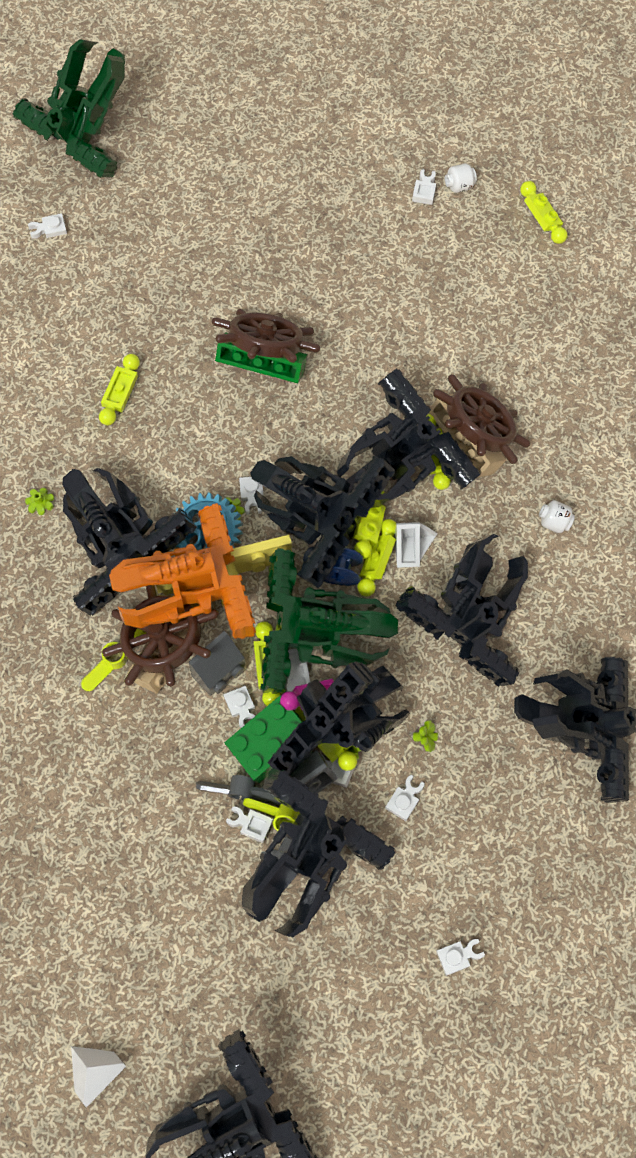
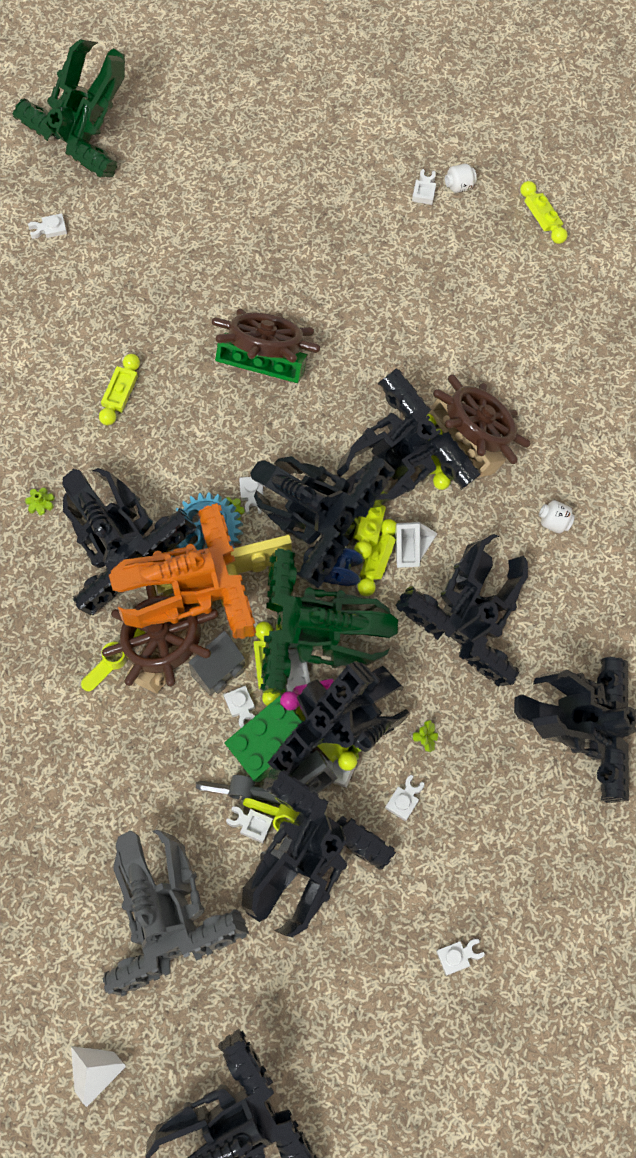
(163, 915): none -> dark grey piece

